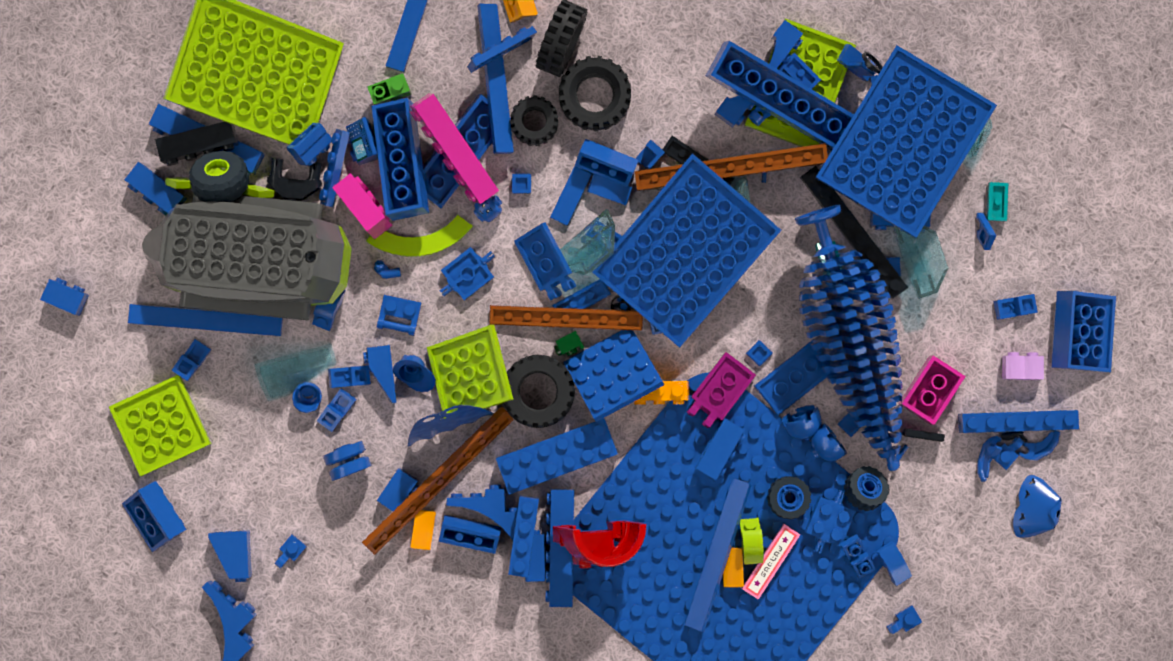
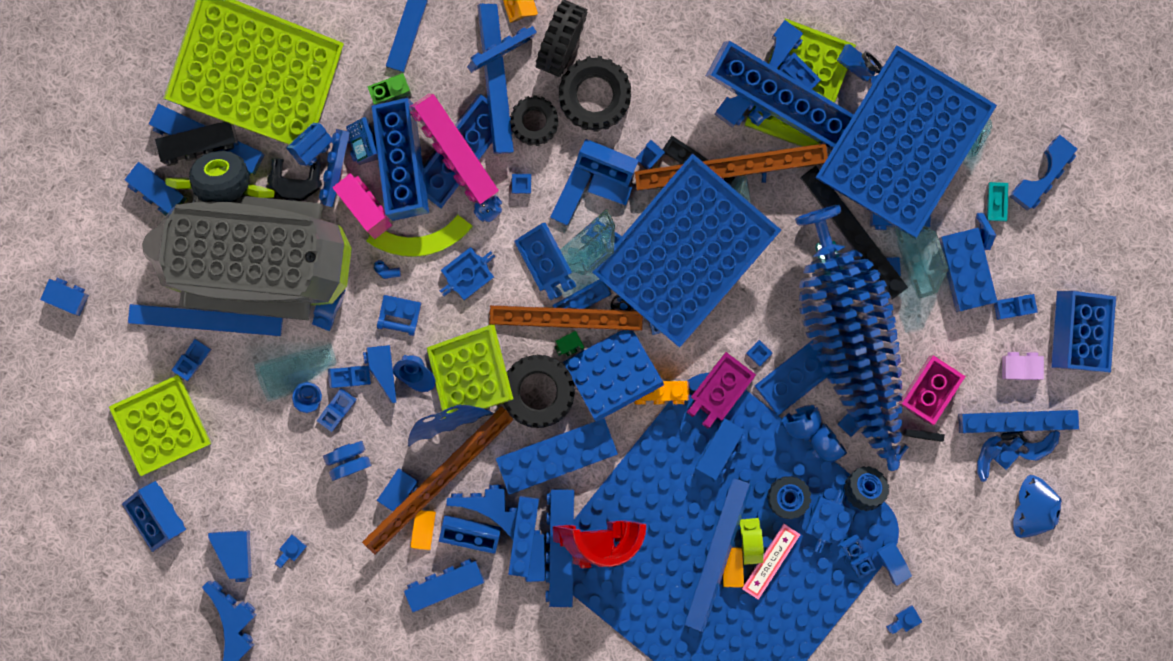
(444, 586): none -> blue brick
(968, 270): none -> blue brick
(1058, 154): none -> blue arch

